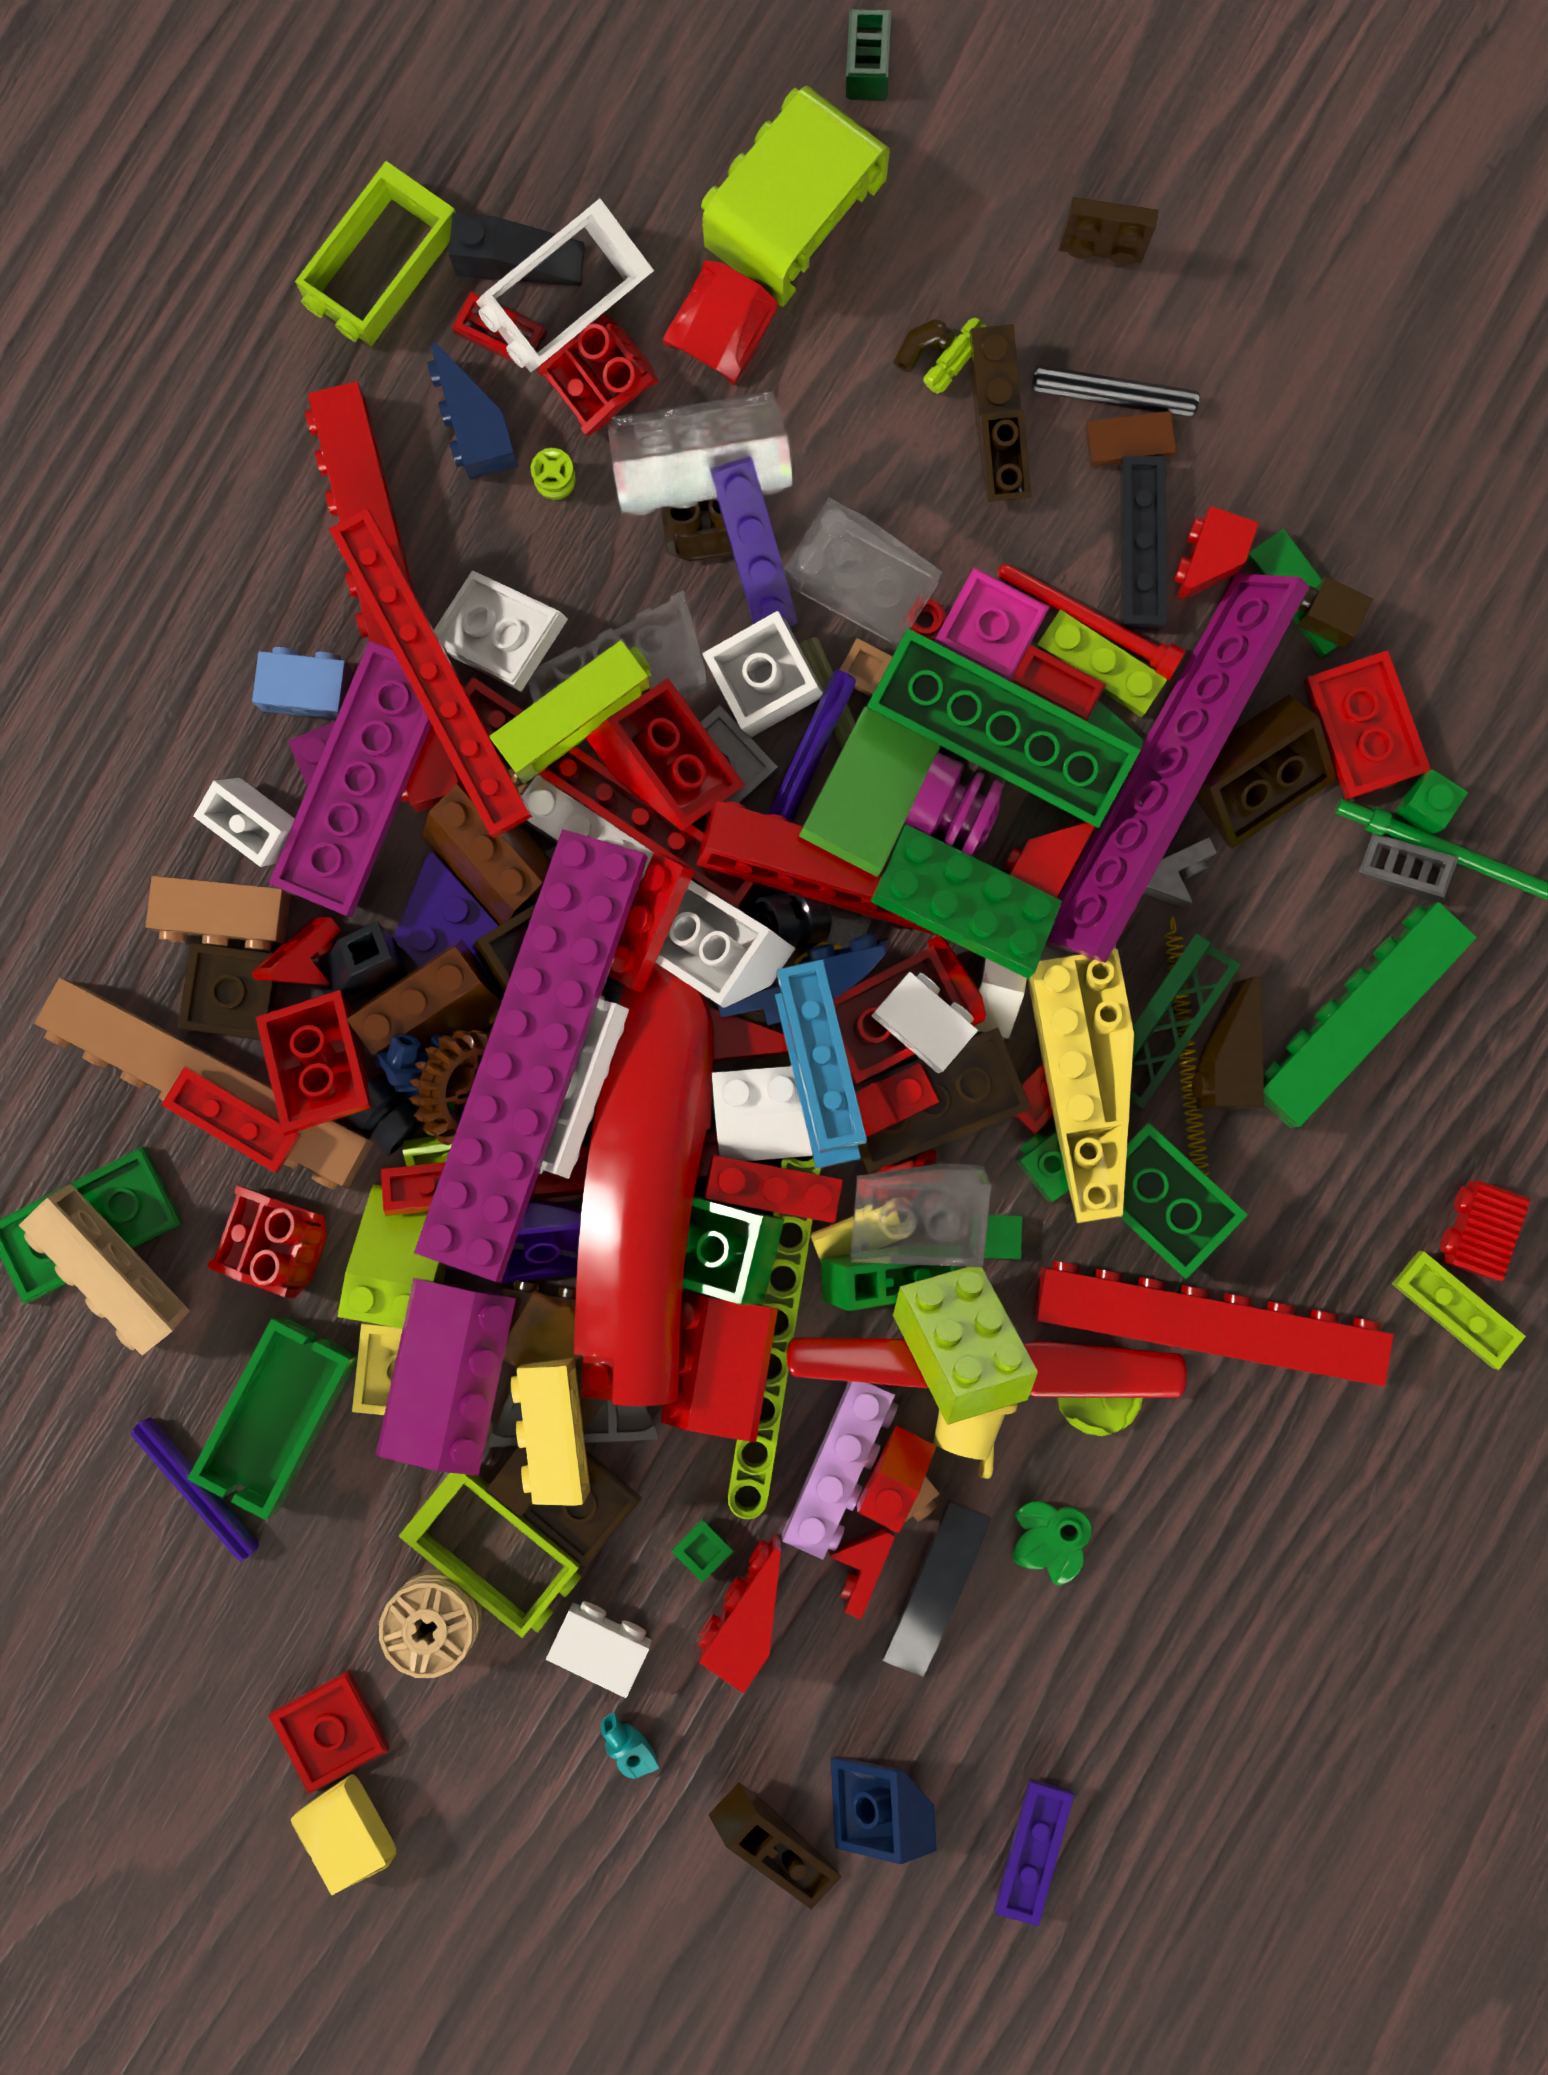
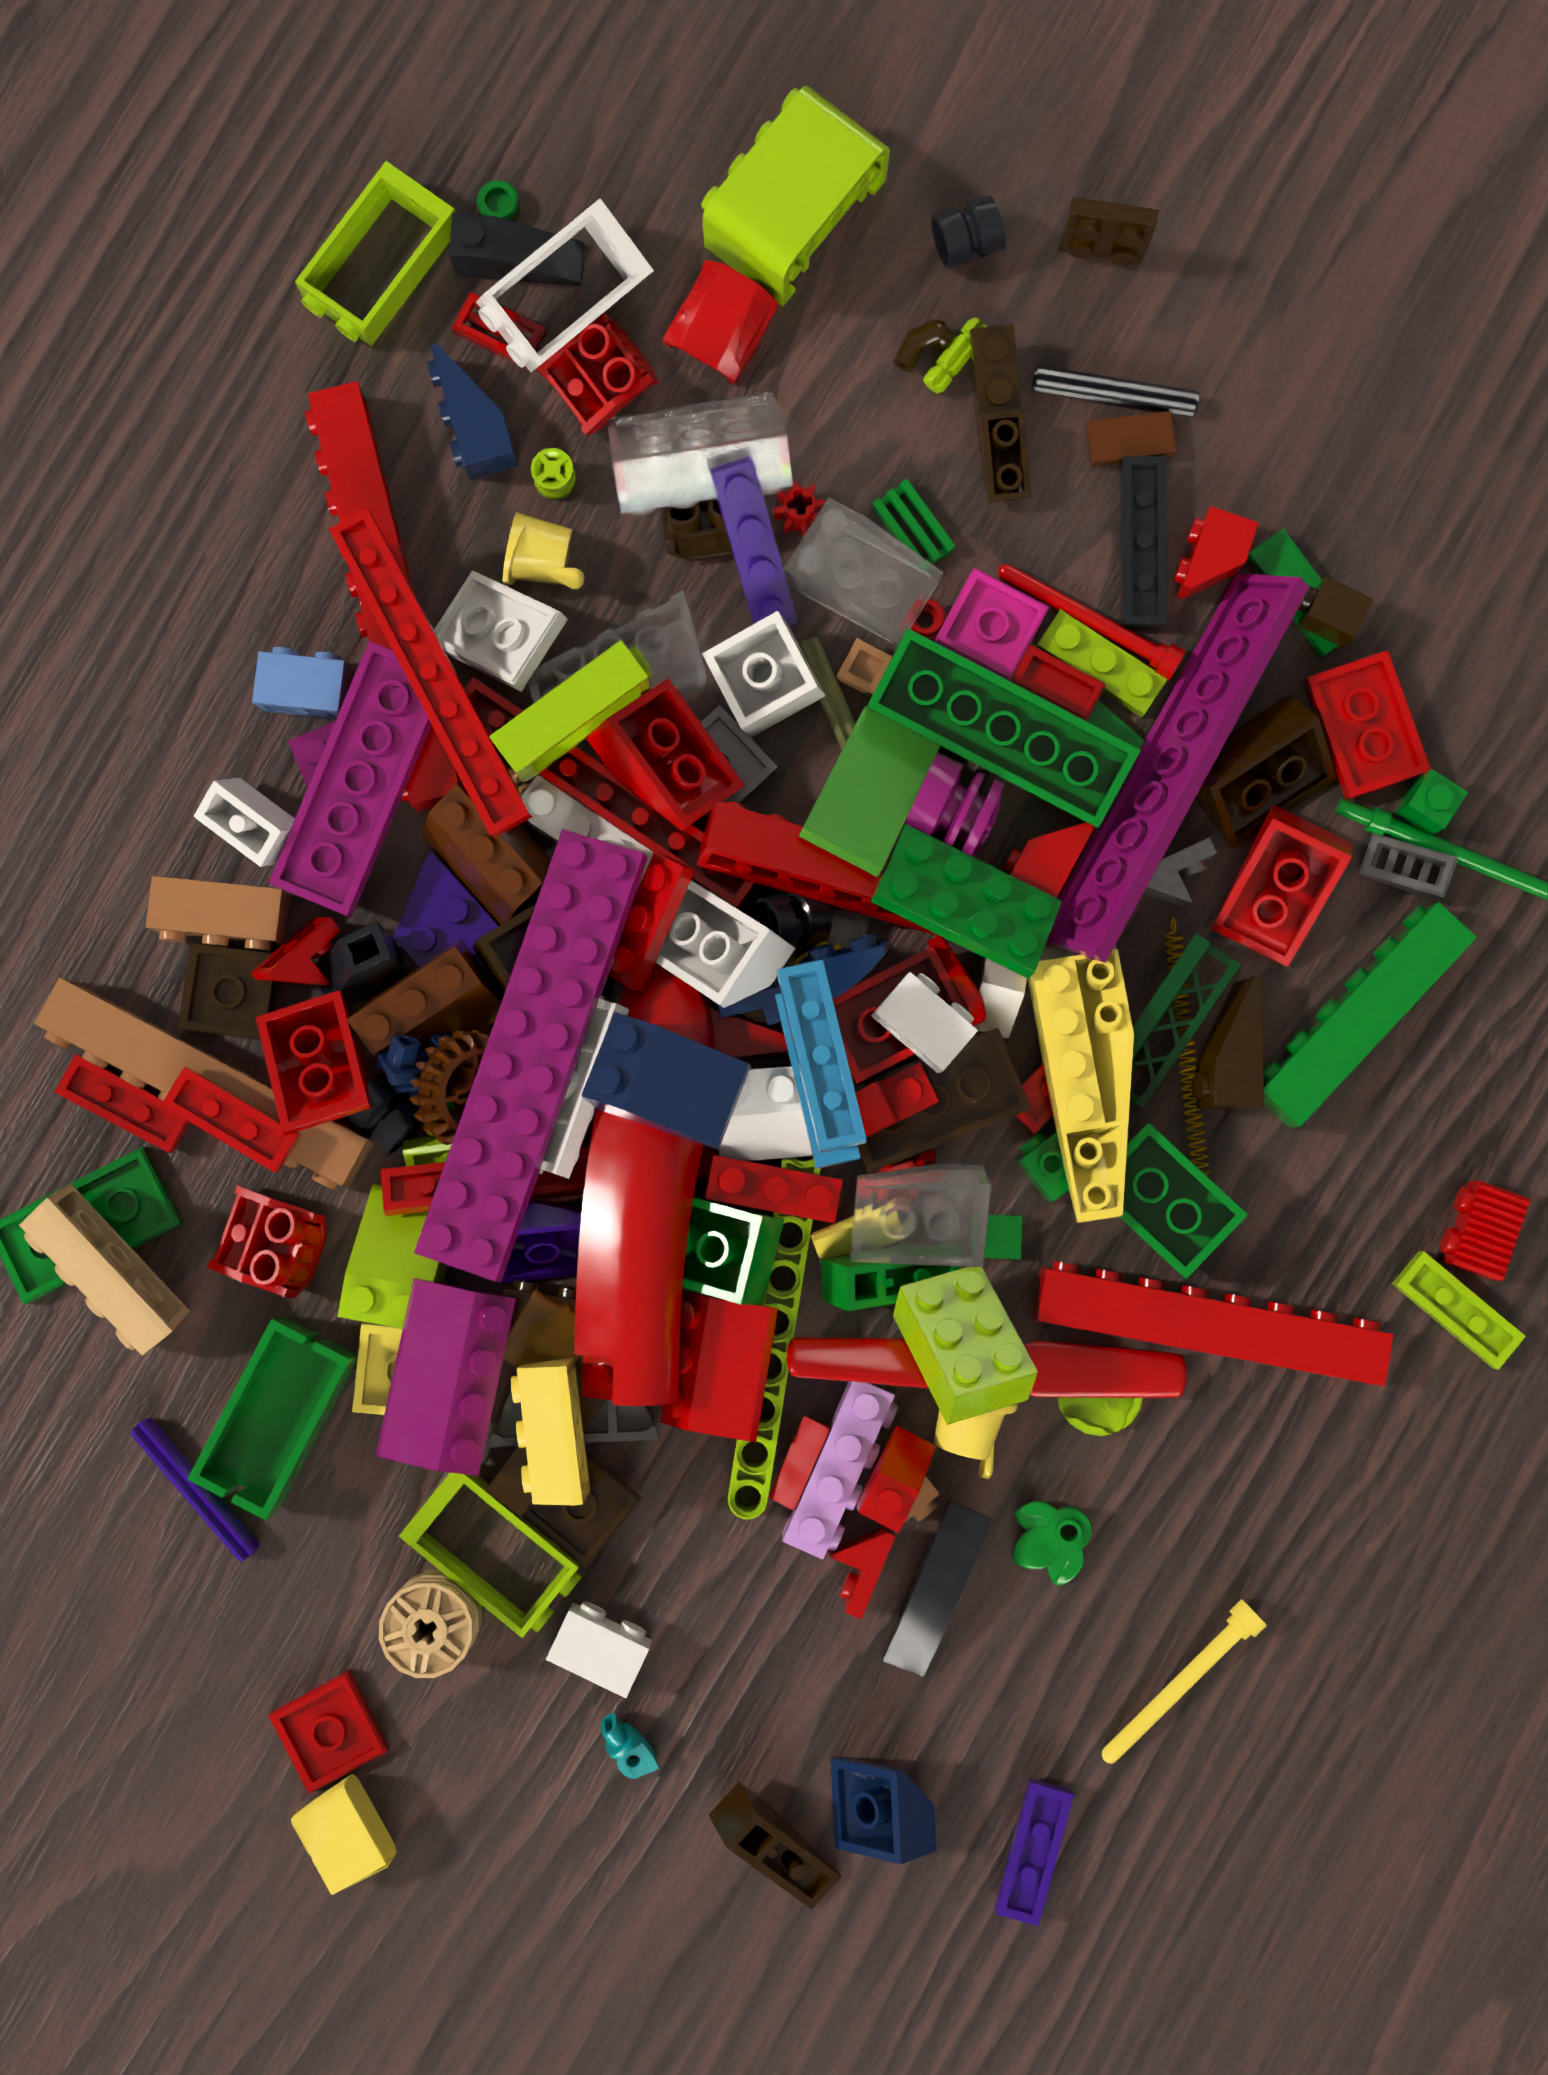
(121, 1103): none -> red plate
(498, 200): none -> green tile
(539, 553): none -> light yellow hat
(665, 1081): none -> dark blue slope
(702, 1550): green plate -> none
(740, 1638): red slope -> none
(794, 496): none -> red gear
(799, 1462): none -> slope
(813, 745): dark purple axle -> none
(868, 80): dark green slope -> none
(893, 497): none -> green tile
(965, 232): none -> black wheel
(1242, 1624): none -> light yellow piece
(1282, 885): none -> red slope

